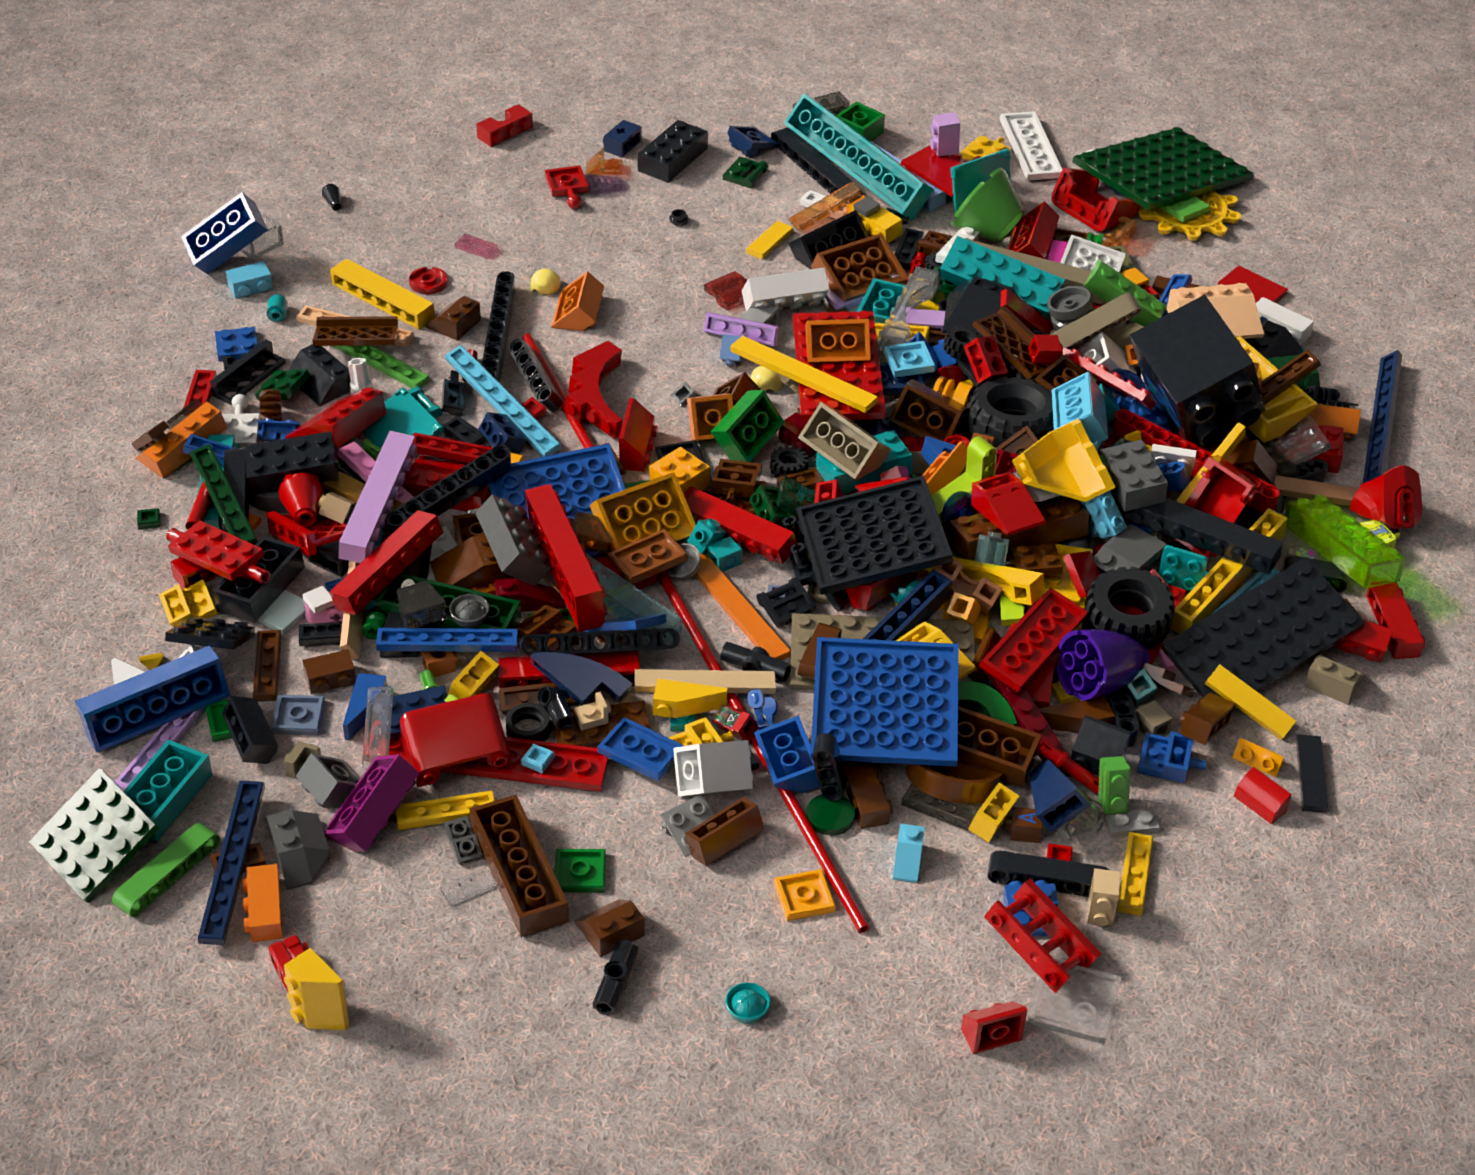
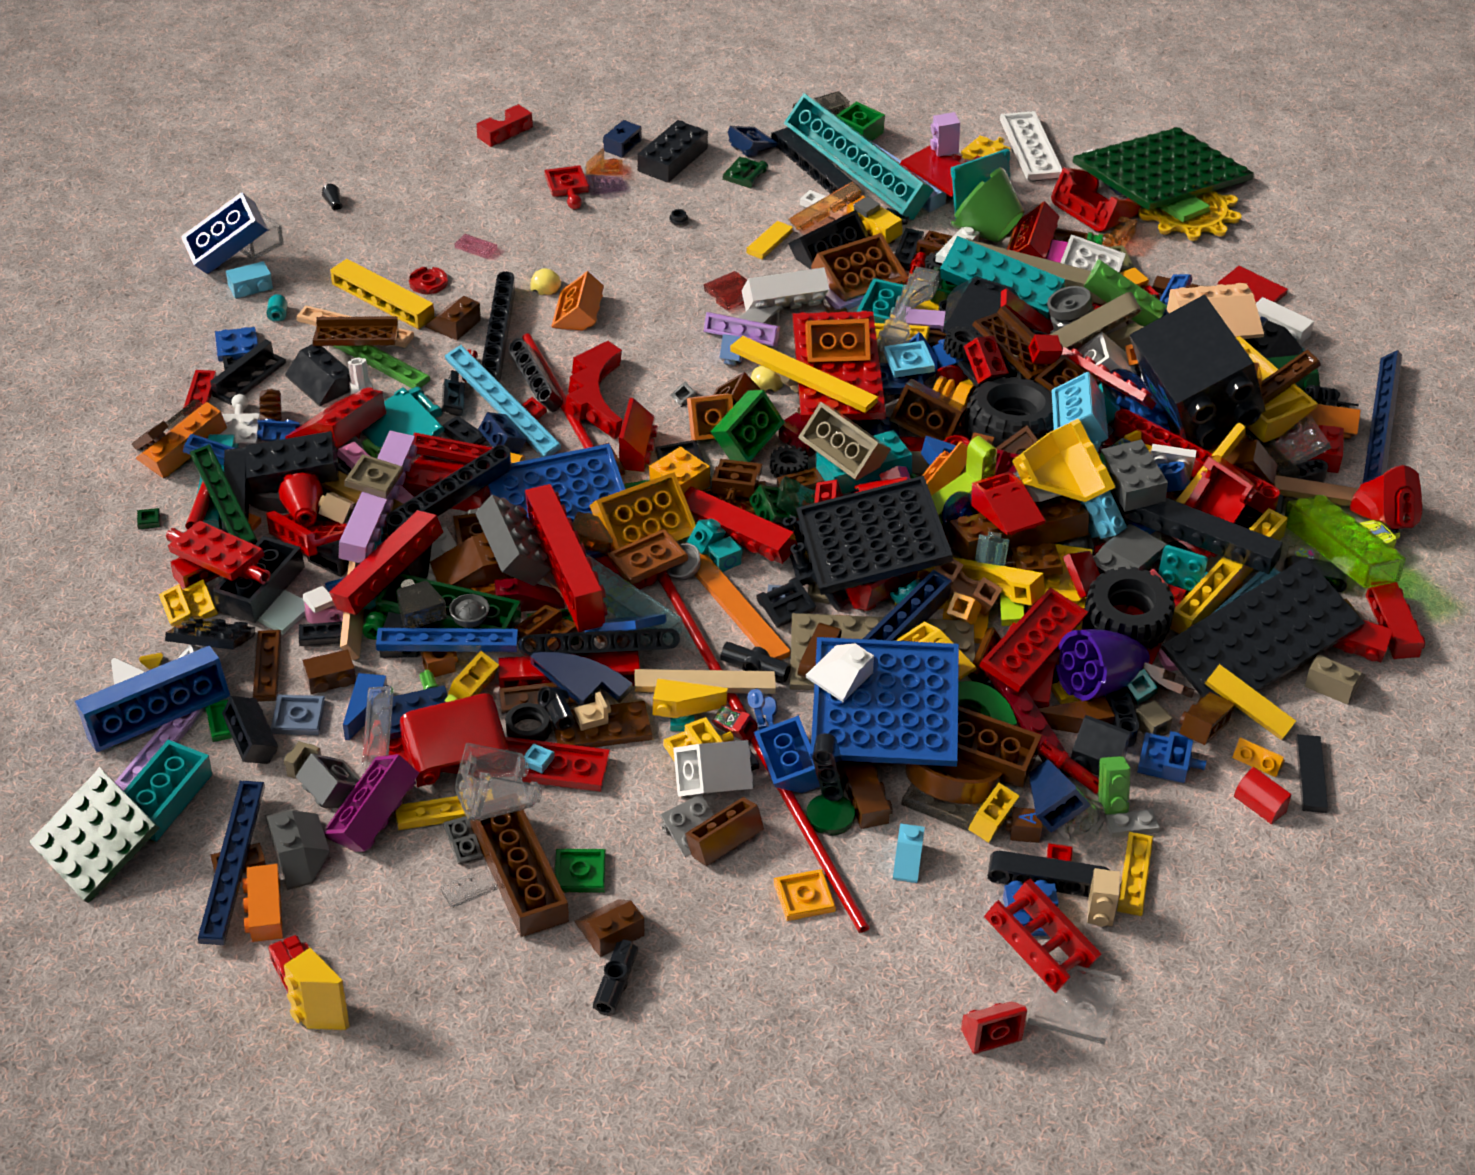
(164, 869): bright green beam -> none
(286, 382): dark green plate -> none
(374, 476): none -> dark tan tile
(492, 783): none -> clear windscreen
(639, 748): blue tile -> none
(747, 1002): teal hat -> none
(842, 670): none -> white slope

